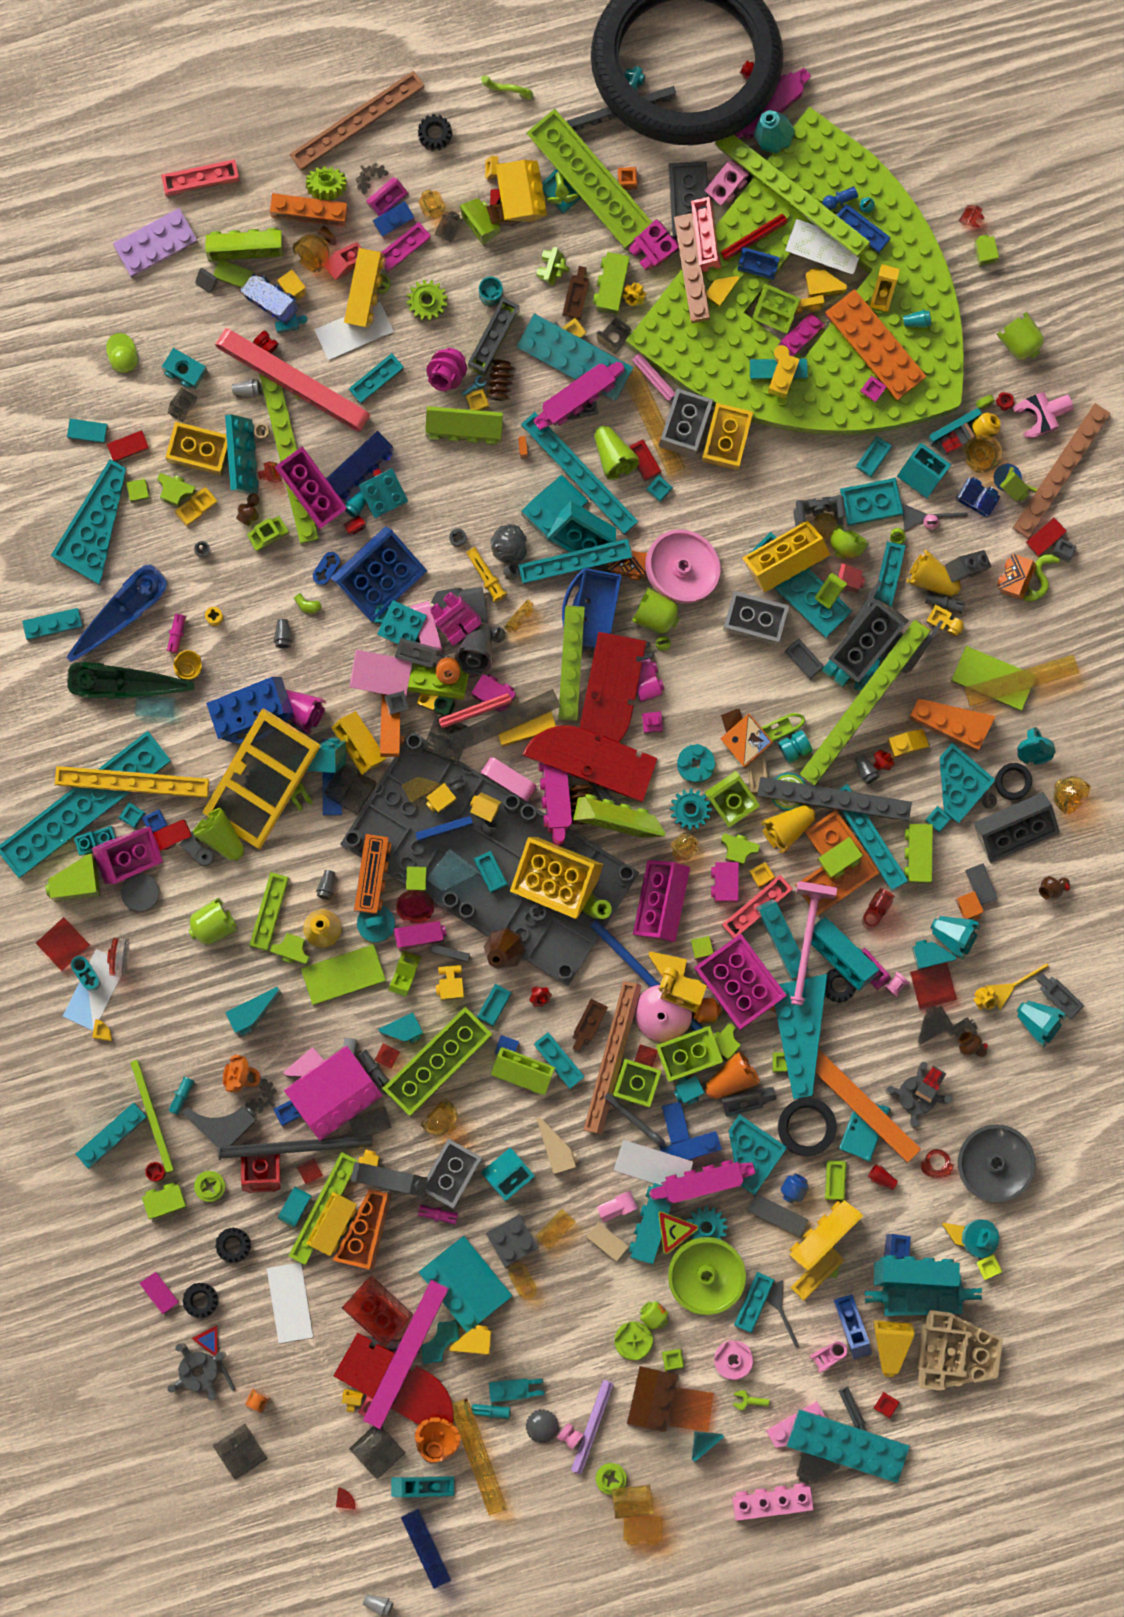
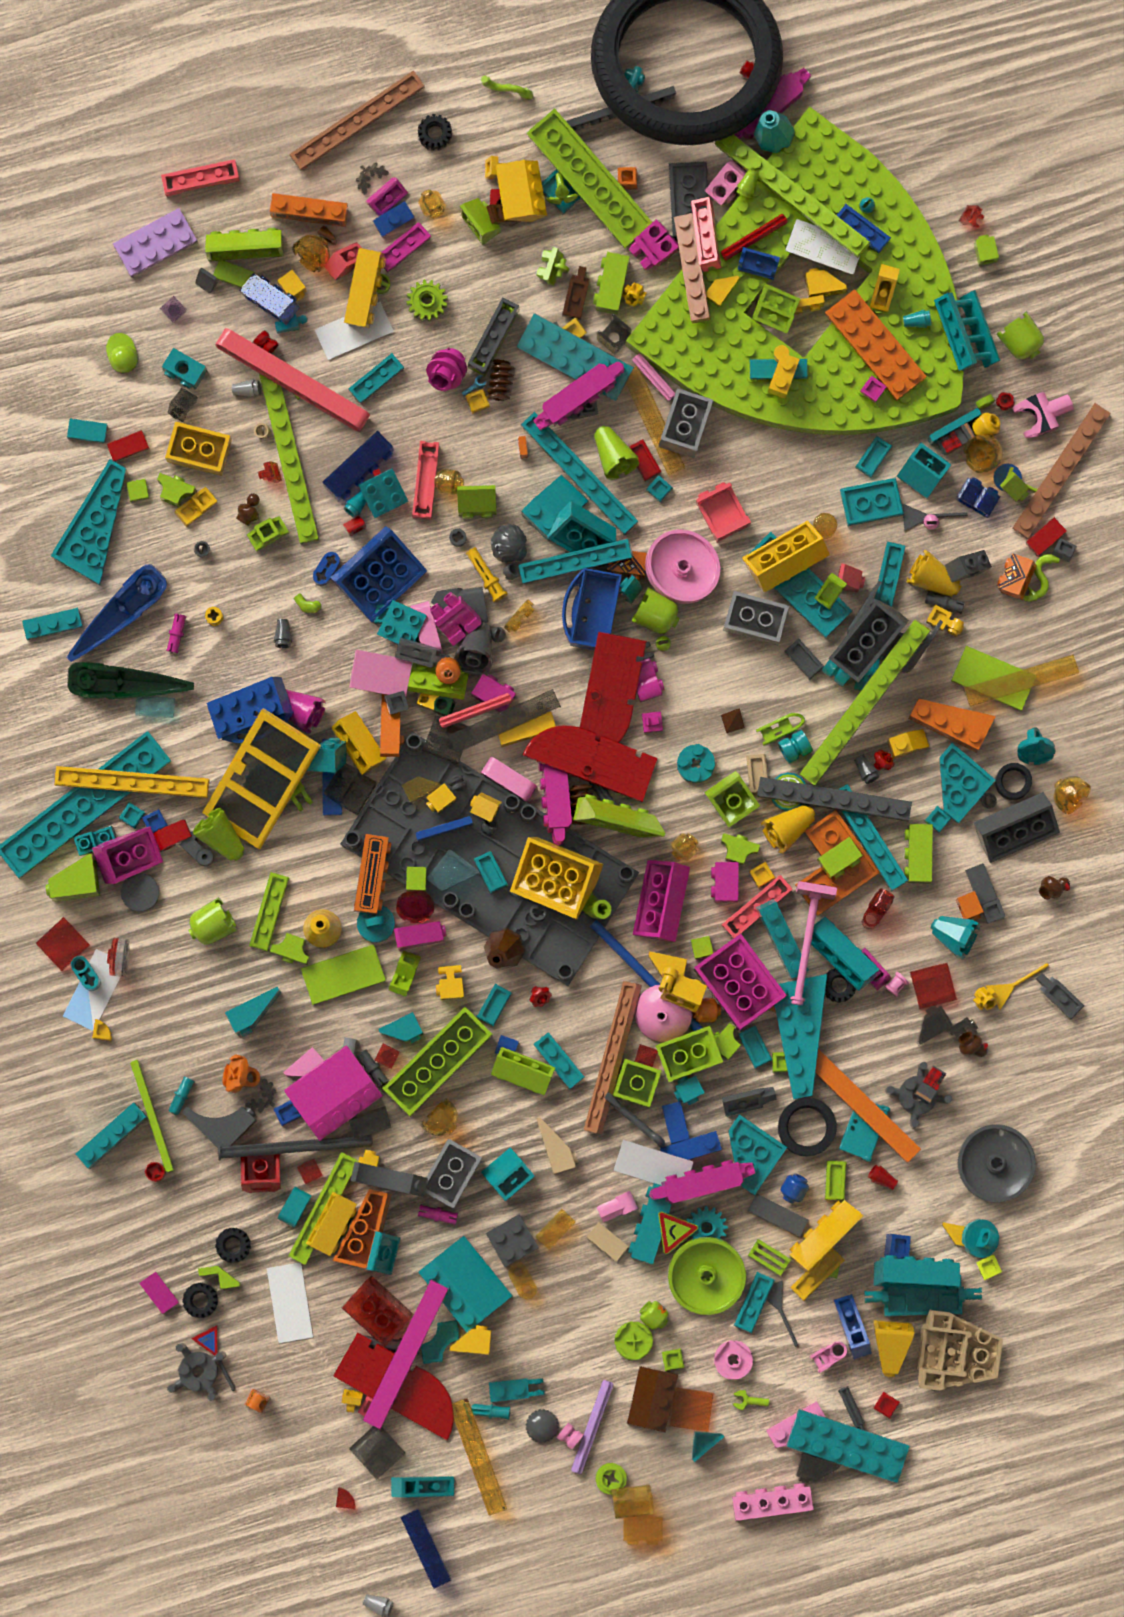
(164, 1201): lime brick -> none
(173, 309): none -> plate
(187, 665): yellow hair -> none
(200, 1185): lime gear -> none
(225, 1278): none -> lime slope
(240, 1451): clear smoke slope -> none
(241, 454): teal plate -> none
(310, 487): dark pink slope -> none
(326, 183): lime gear -> none
(326, 887): dark grey cone -> none
(383, 1253): none -> teal tile
(425, 480): none -> coral piece
(436, 1440): orange hair -> none
(448, 480): none -> clear yellow head
(449, 226): clear smoke bracket -> none
(450, 953): dark grey tile -> none
(464, 425): lime slope -> none
(476, 501): none -> lime slope
(490, 291): teal wheel -> none
(571, 662): lime plate -> none
(588, 1024): reddish brown hinge -> none
(630, 589): none -> teal slope
(683, 817): teal gear -> none
(722, 511): none -> coral panel
(727, 436): yellow slope -> none
(732, 1077): orange cone -> none
(747, 740): tile -> none
(748, 183): none -> lime cone
(755, 1047): none -> teal tile
(755, 1248): none -> lime tile
(802, 334): dark pink plate -> none
(829, 504): dark grey plate -> none
(841, 197): blue pin -> none
(847, 543): lime cylinder -> none
(897, 535): lime hinge -> none
(929, 1171): clear red piece -> none
(930, 954): teal slope -> none
(956, 332): none -> teal fence
(993, 911): none -> dark grey plate
(1040, 1021): teal cone -> none

